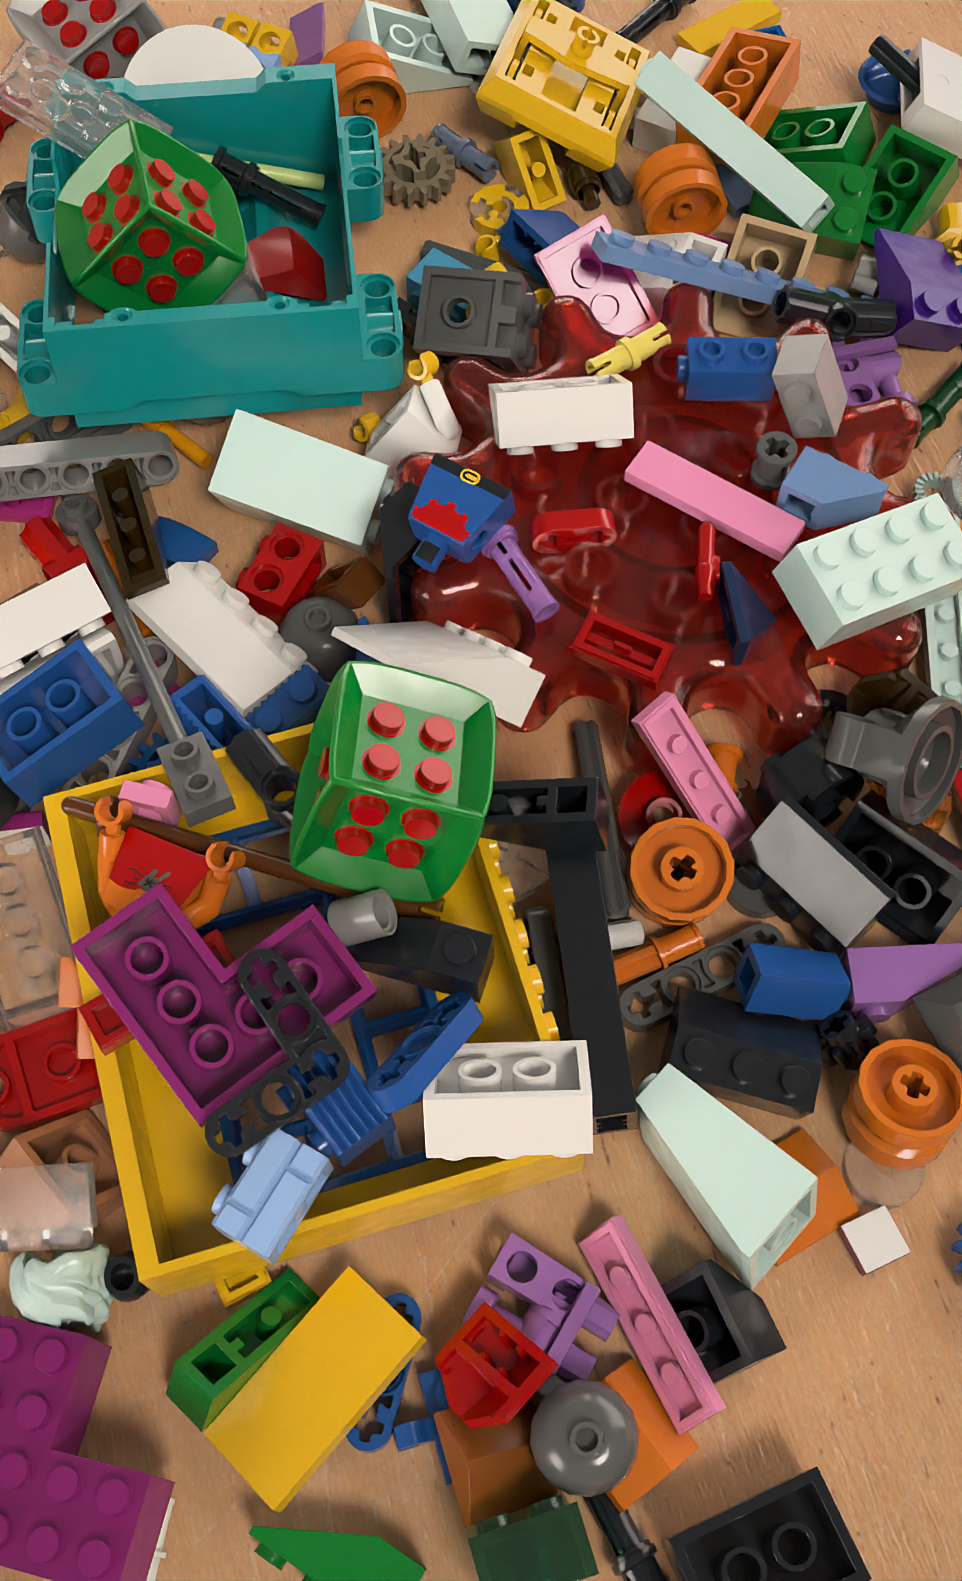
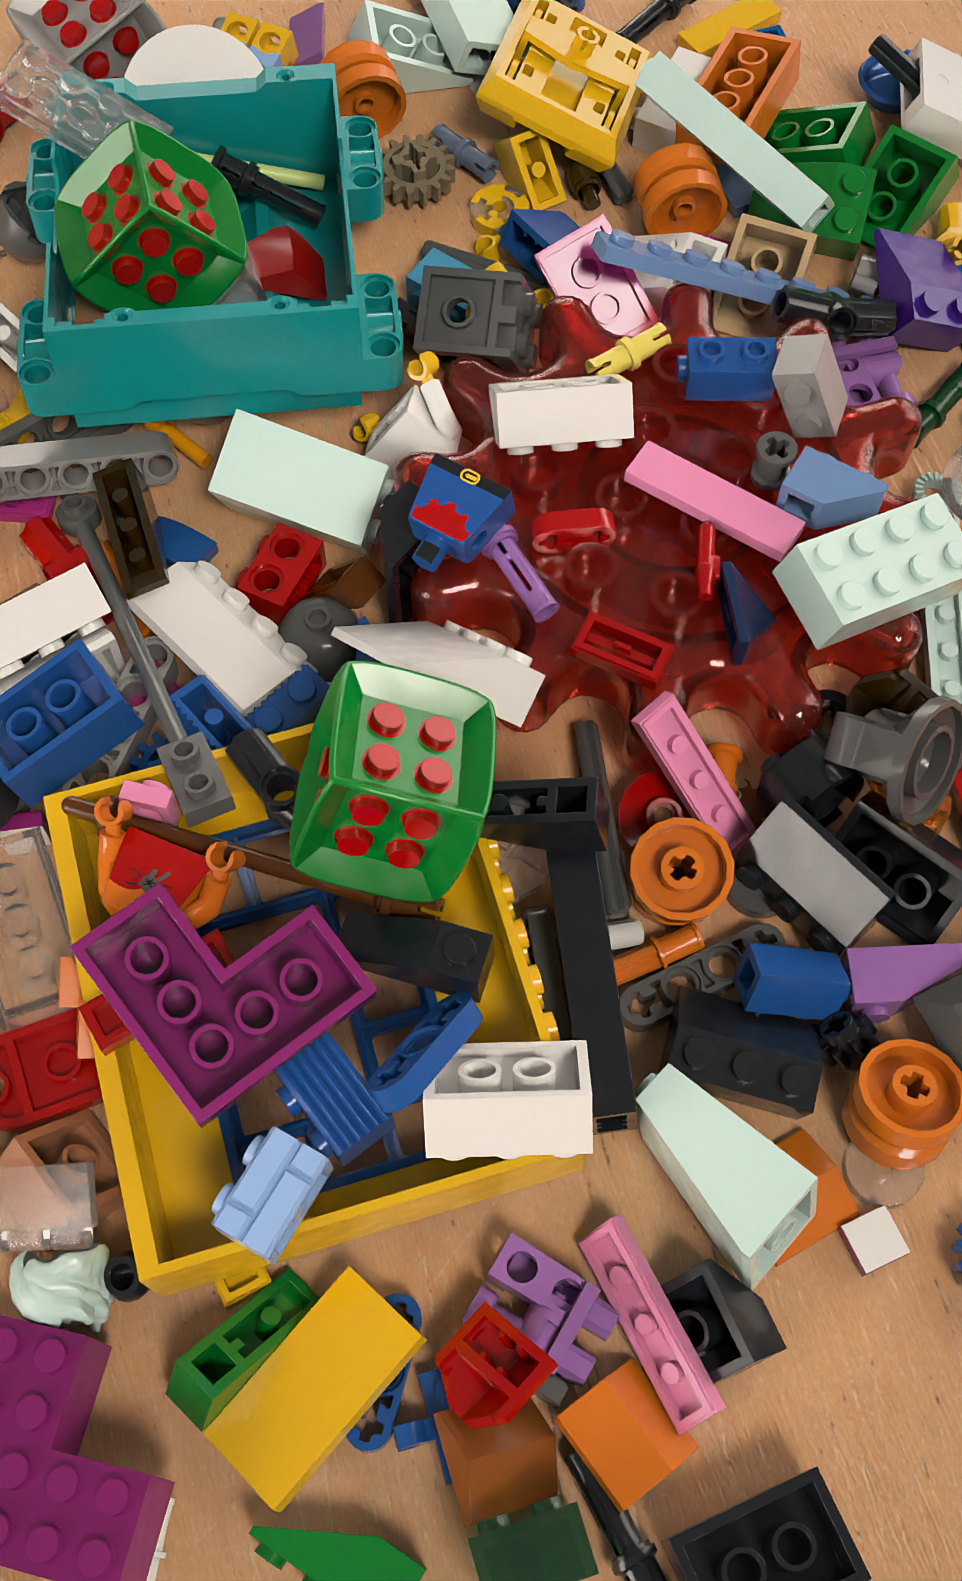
(298, 1050): black beam -> none
(363, 917): light grey beam -> none
(584, 1438): dark grey cylinder -> none

